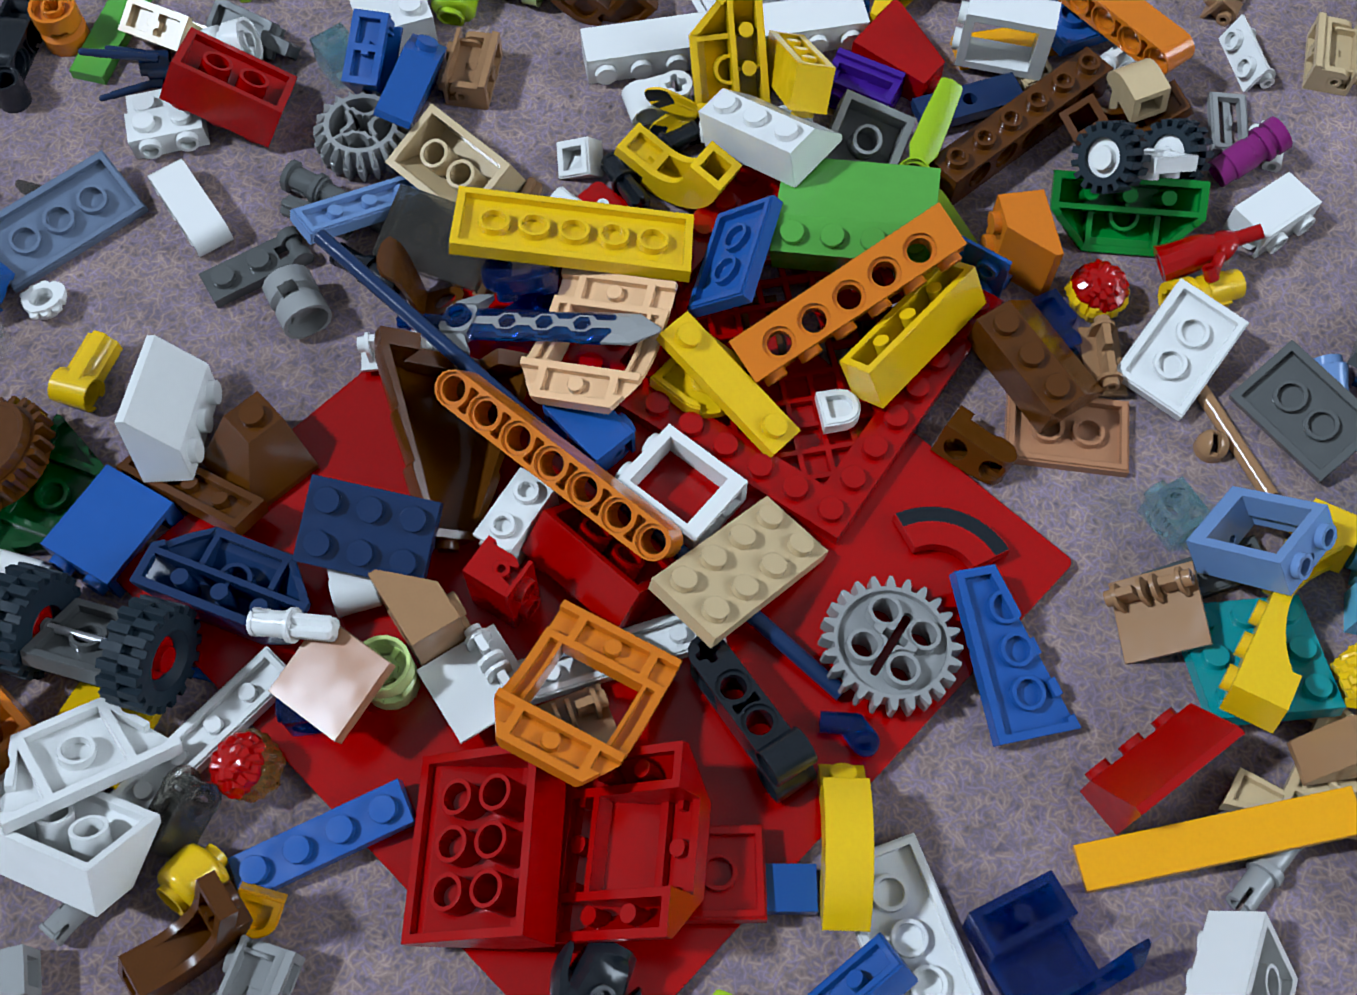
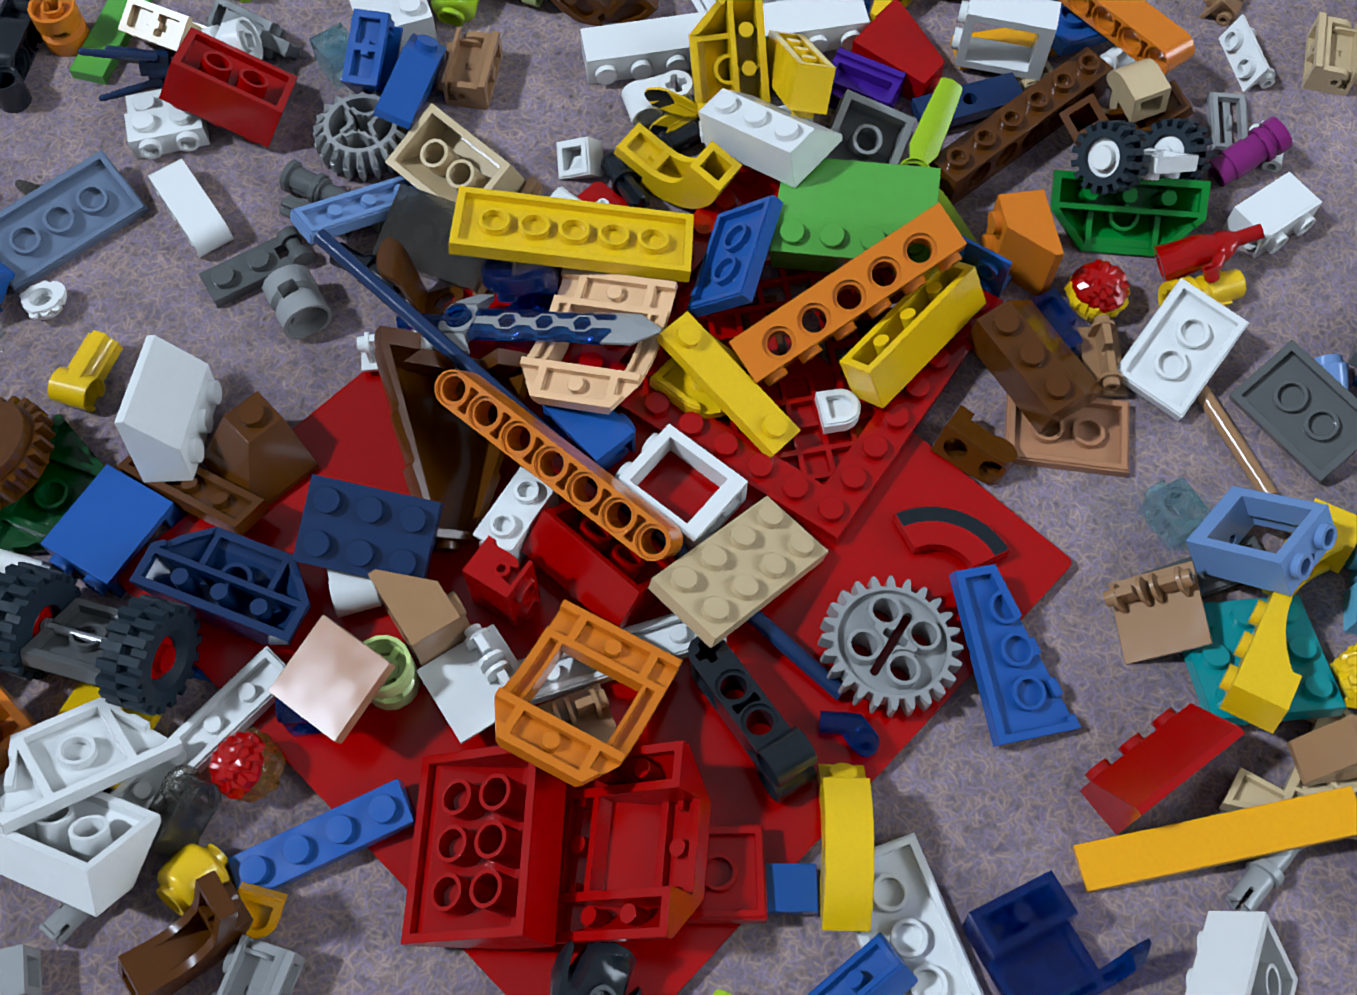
(291, 625): white axle -> none
(1204, 445): medium nougat hinge -> none

